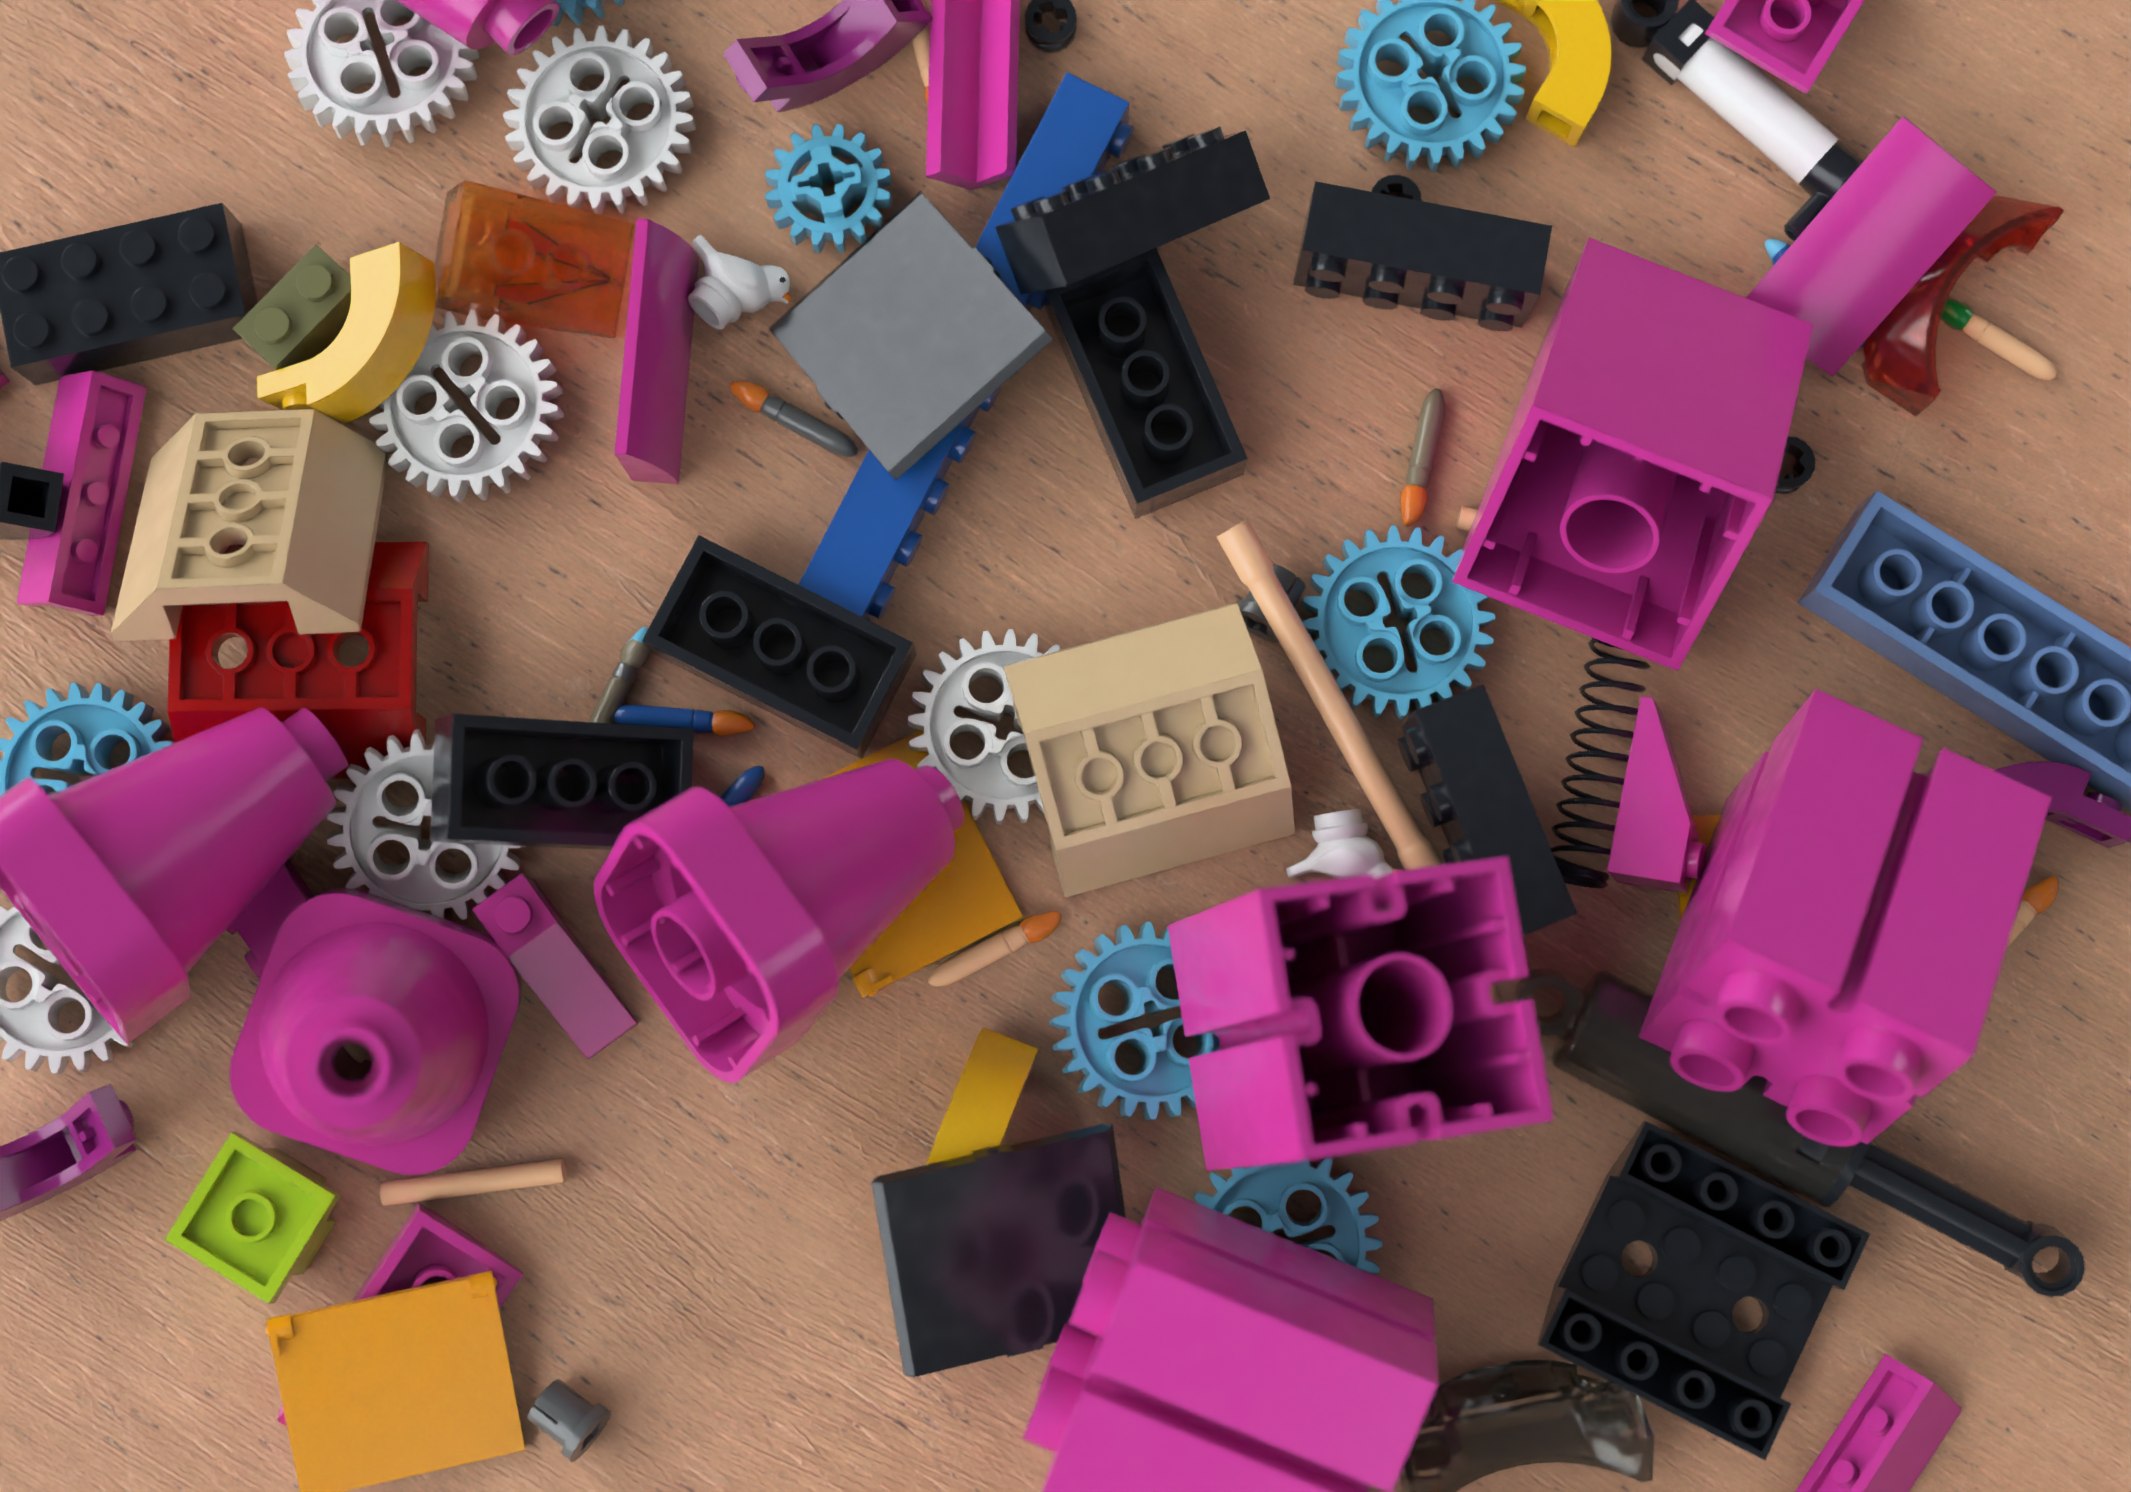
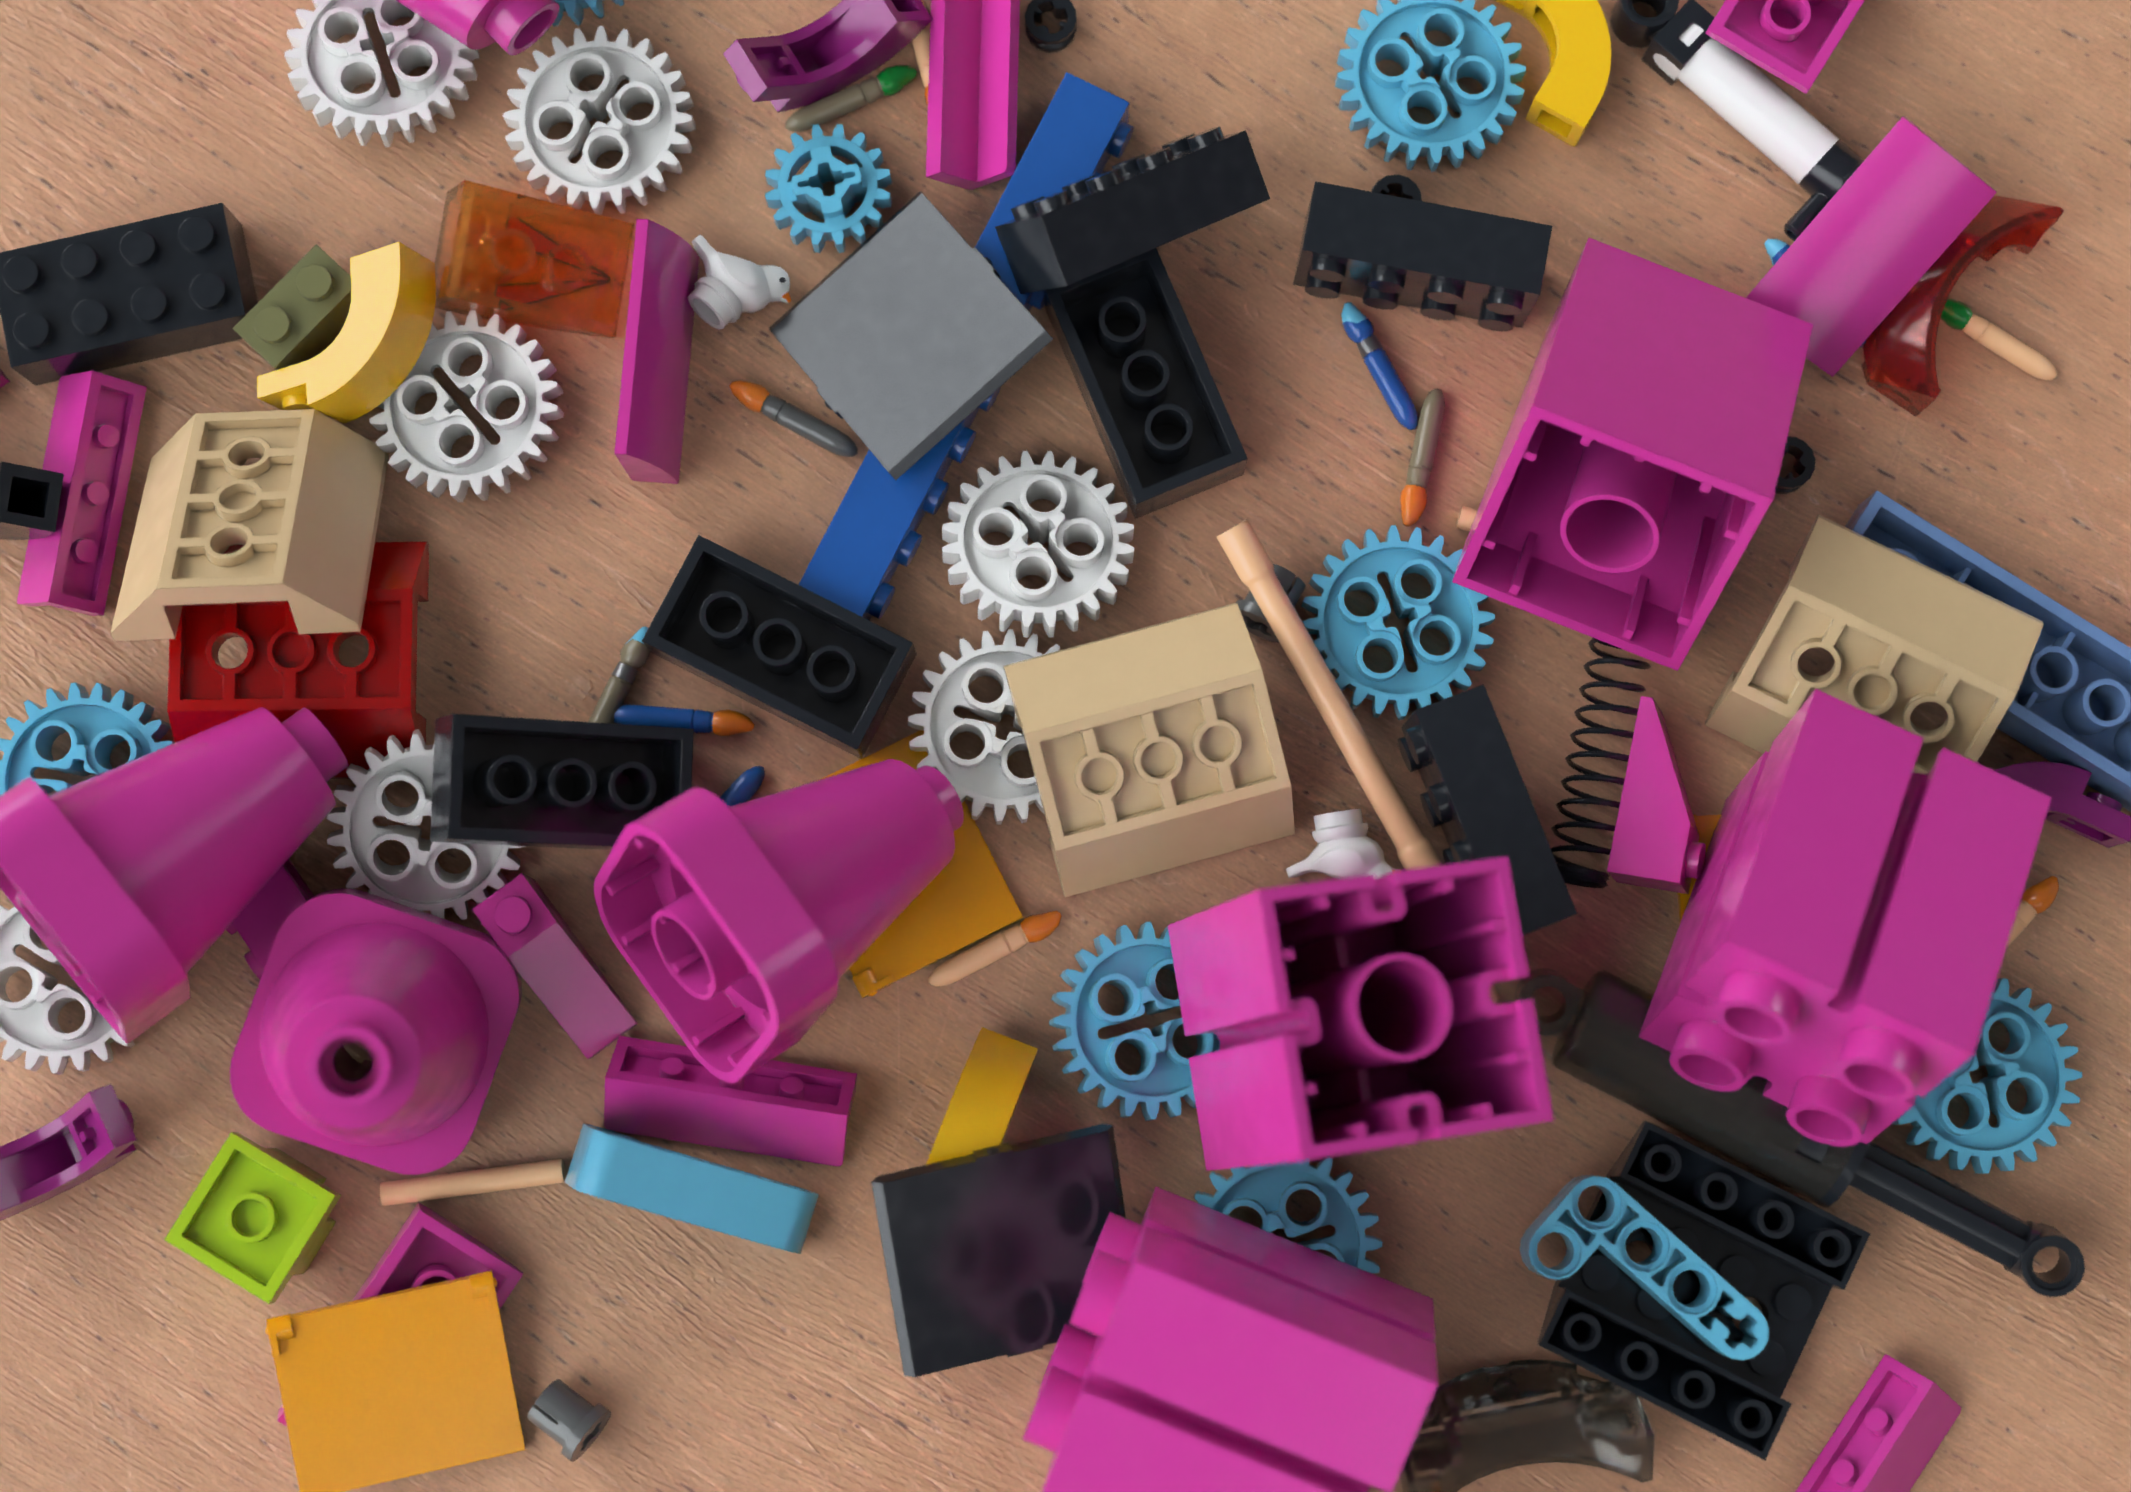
(690, 1189): none -> medium azure beam
(770, 1112): none -> dark pink panel
(886, 83): none -> dark tan piece
(1080, 516): none -> white gear
(1361, 331): none -> blue piece
(1653, 1274): none -> medium azure beam
(1895, 641): none -> tan slope
(2031, 1059): none -> medium azure gear

